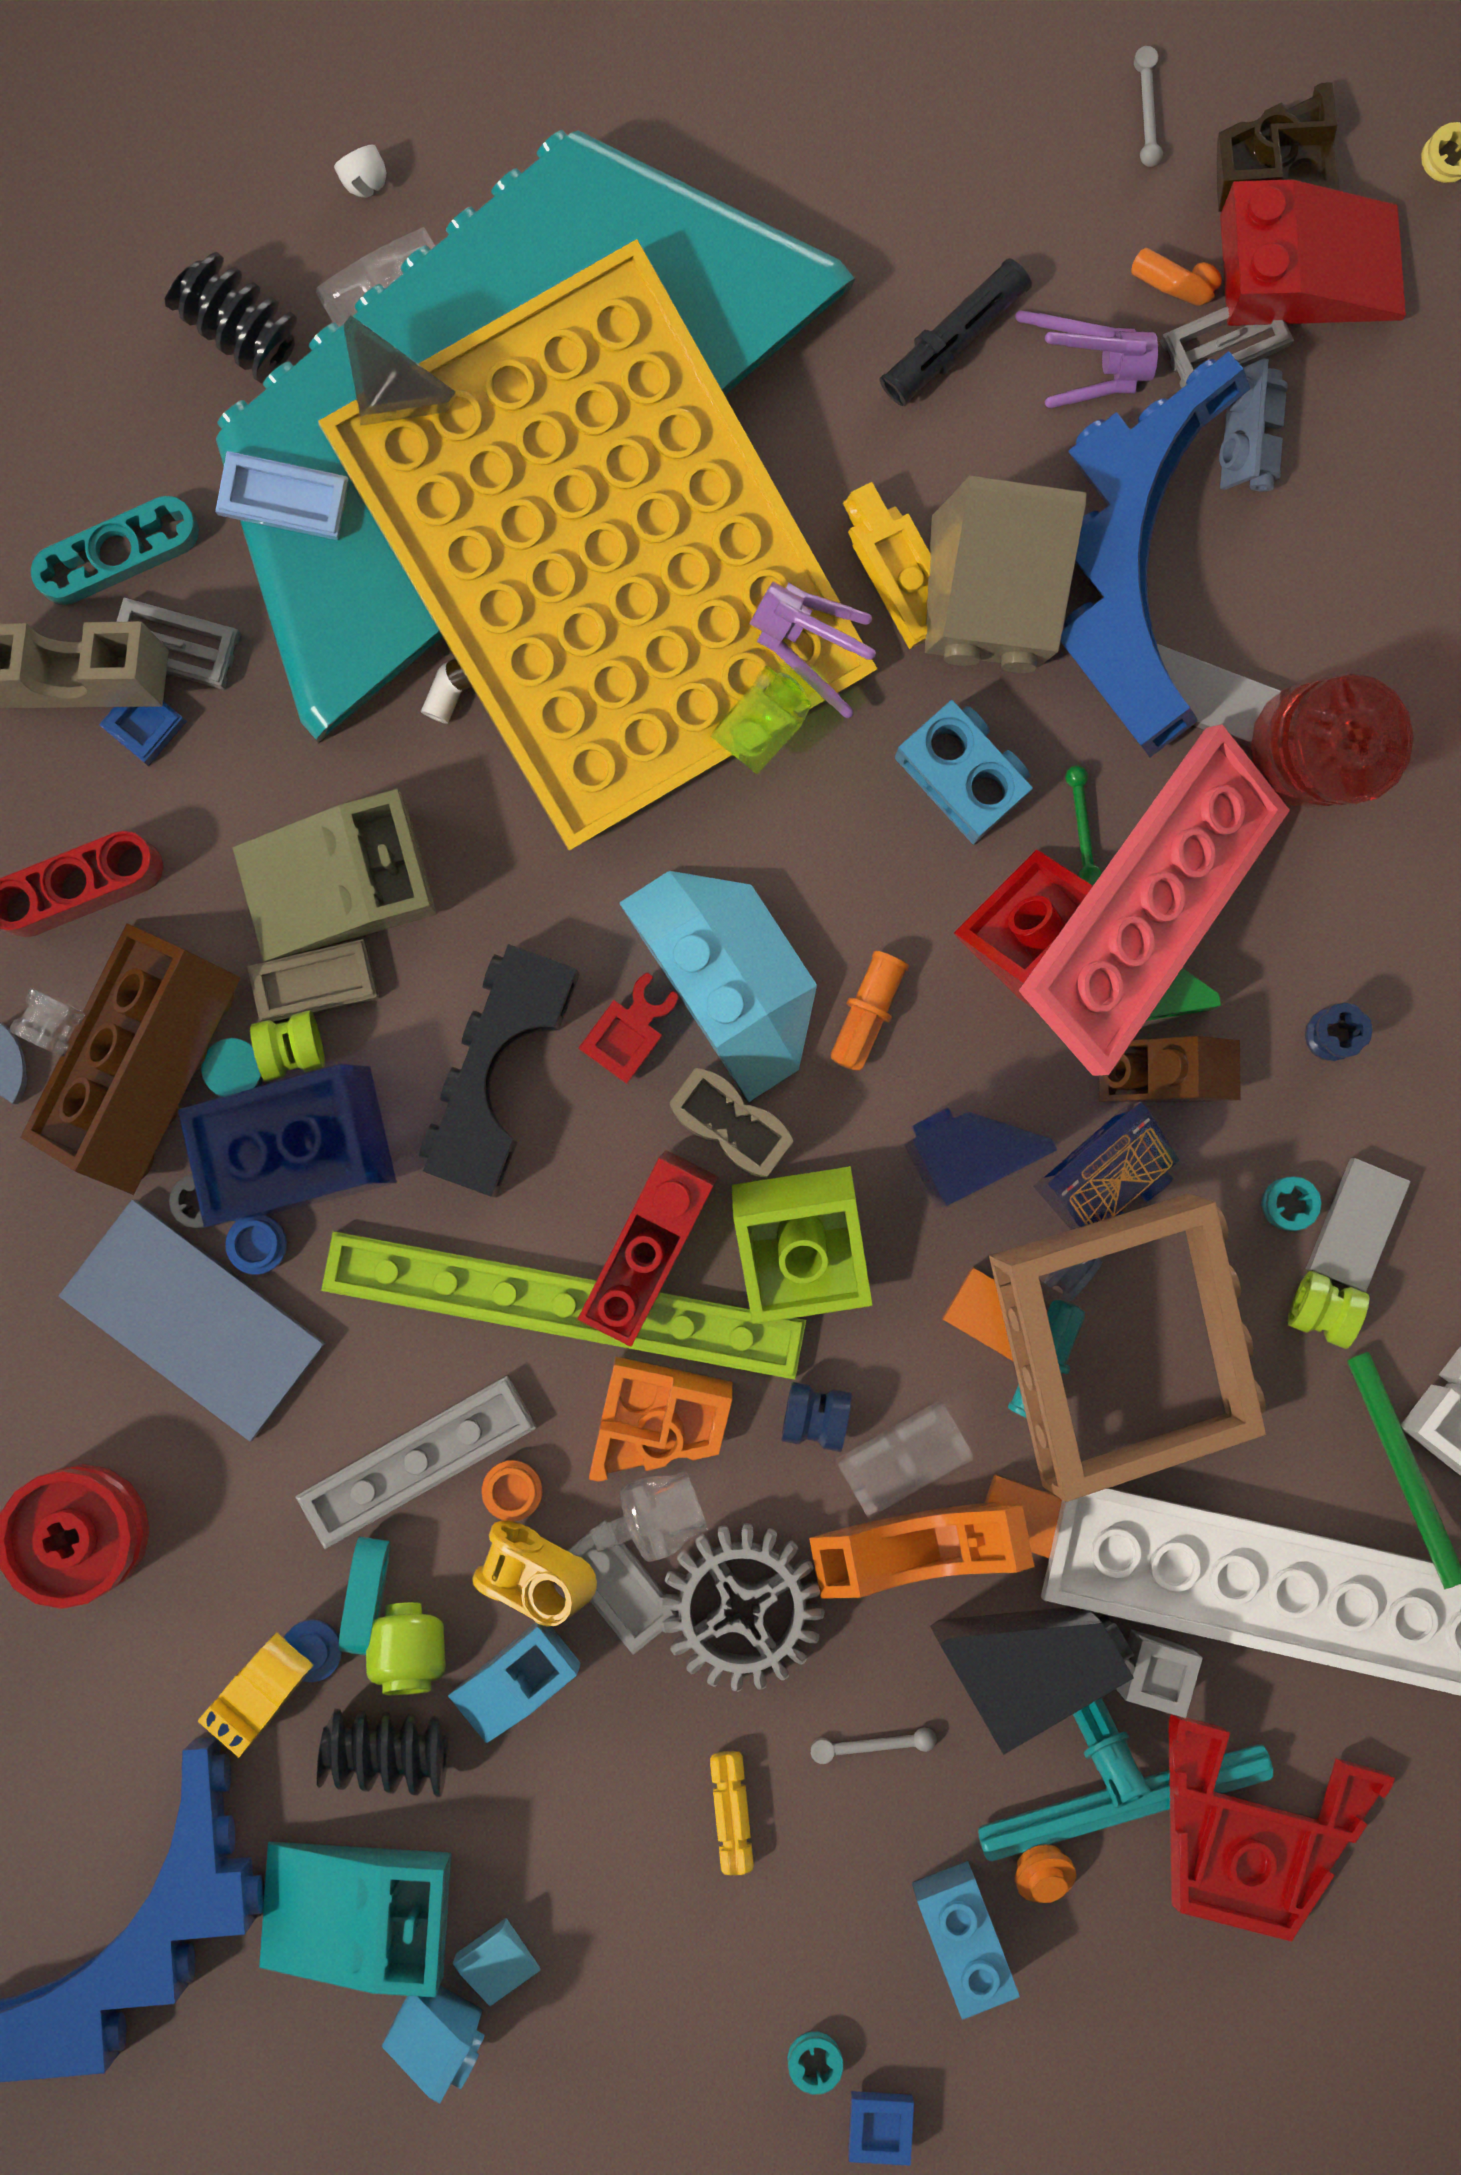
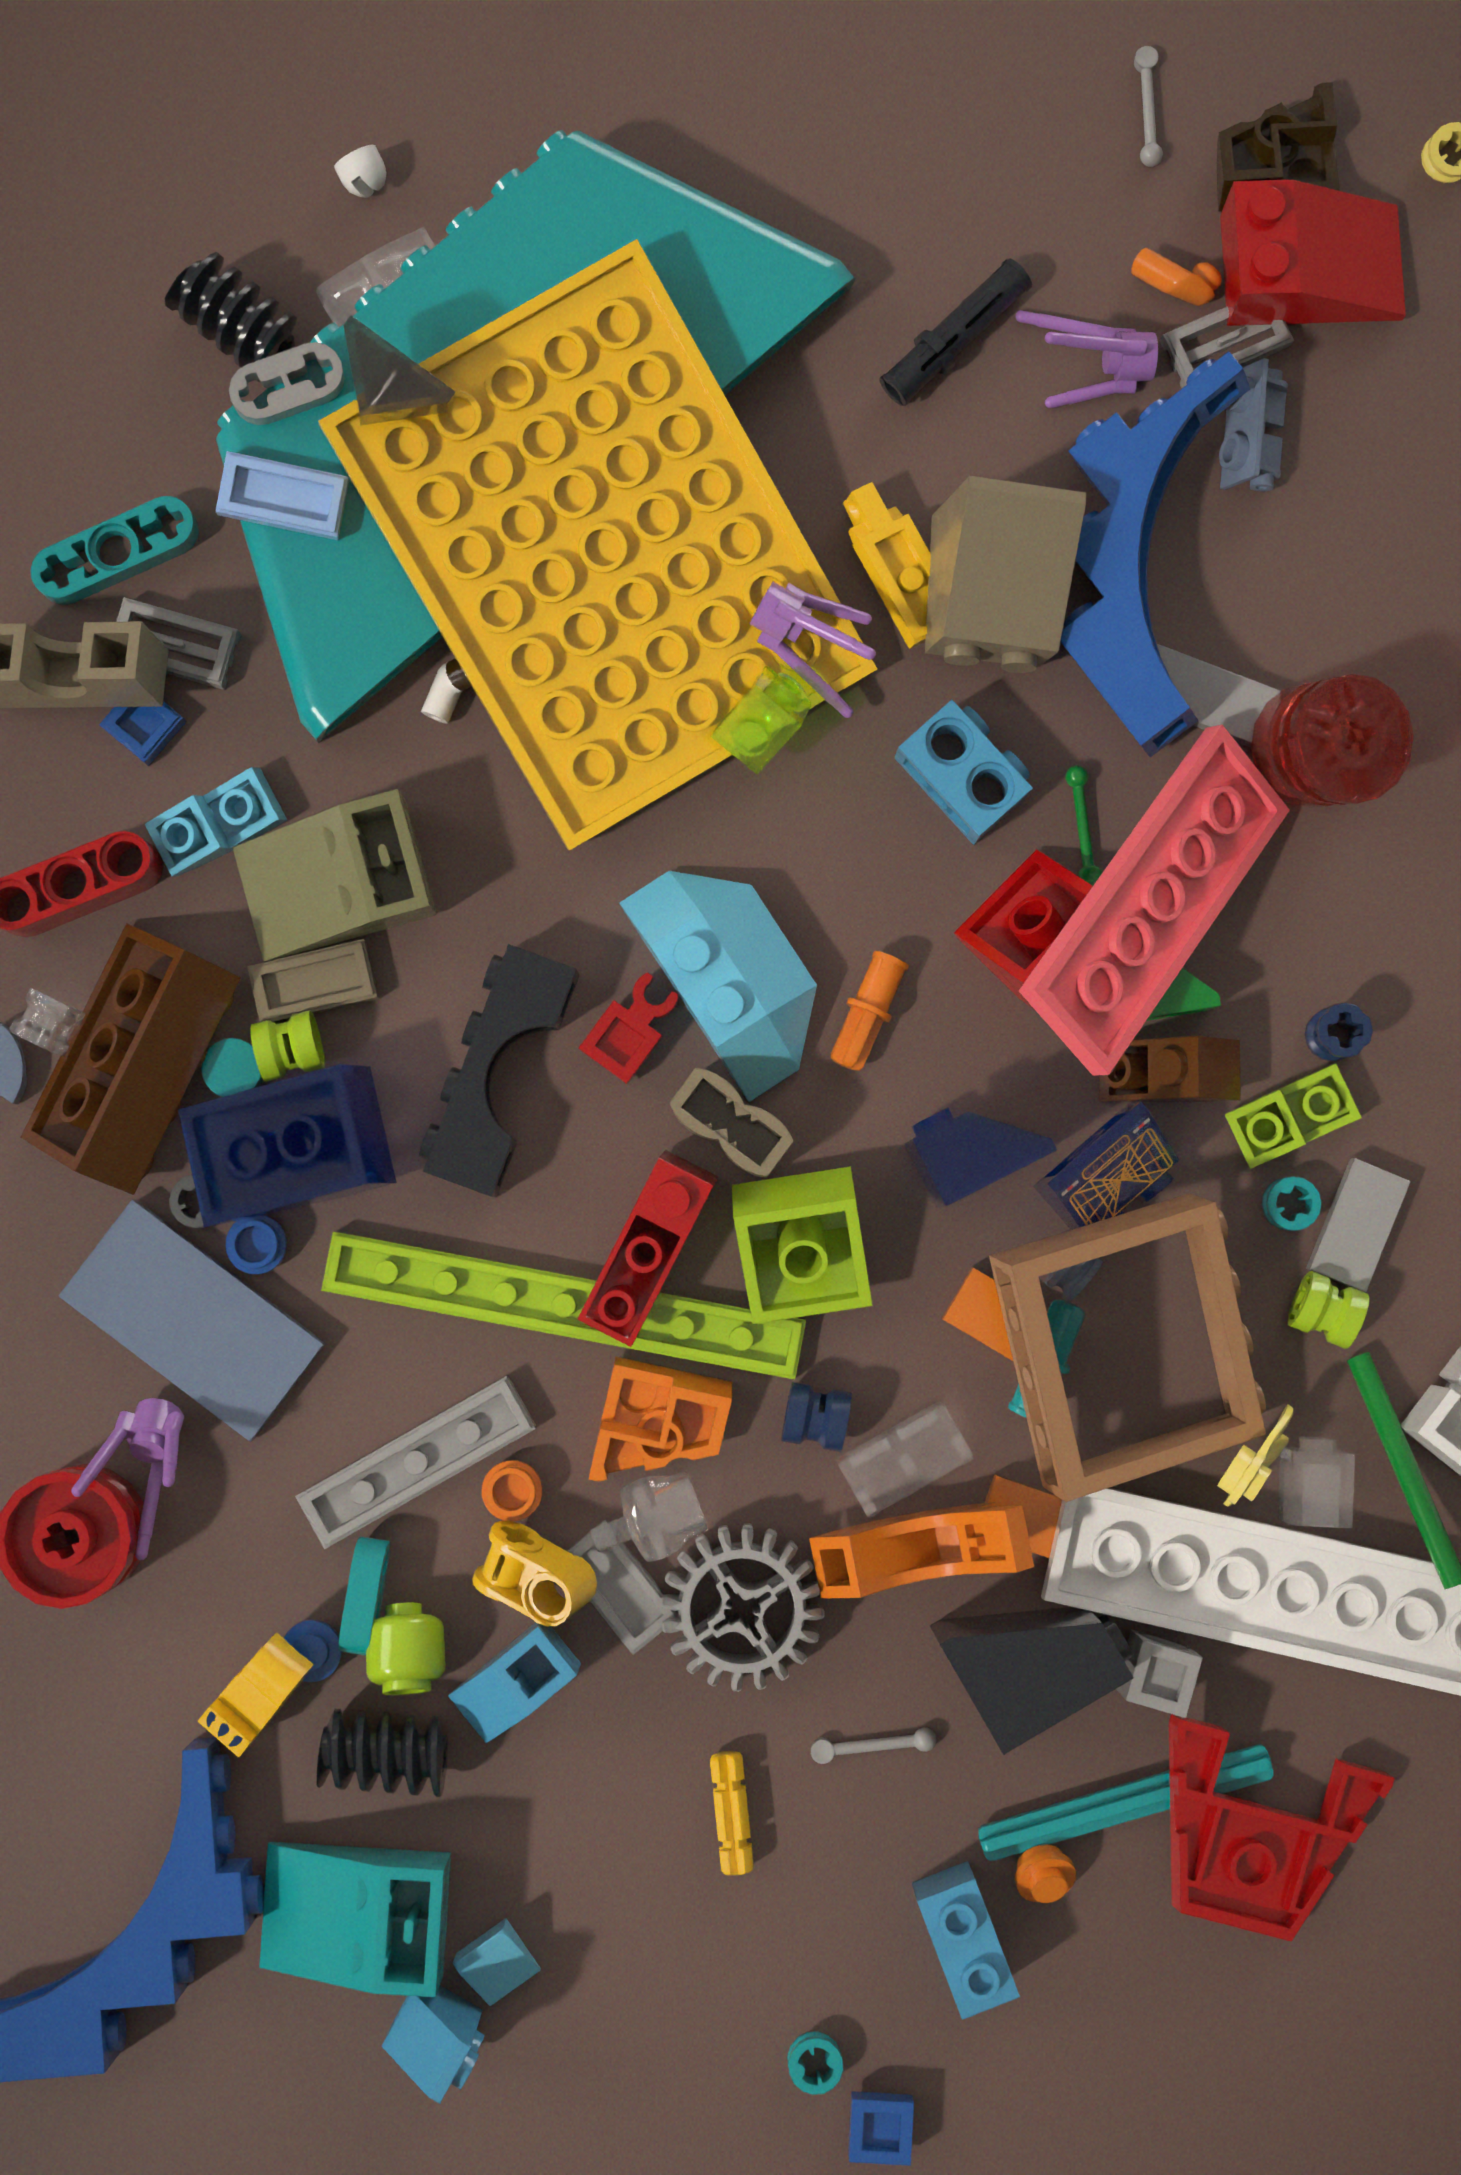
(152, 1439): none -> medium lavender plant
(214, 823): none -> medium azure slope
(281, 369): none -> light grey beam
(1111, 1754): teal axle -> none
(1250, 1469): none -> light yellow plate
(1293, 1115): none -> lime slope
(1316, 1484): none -> clear brick

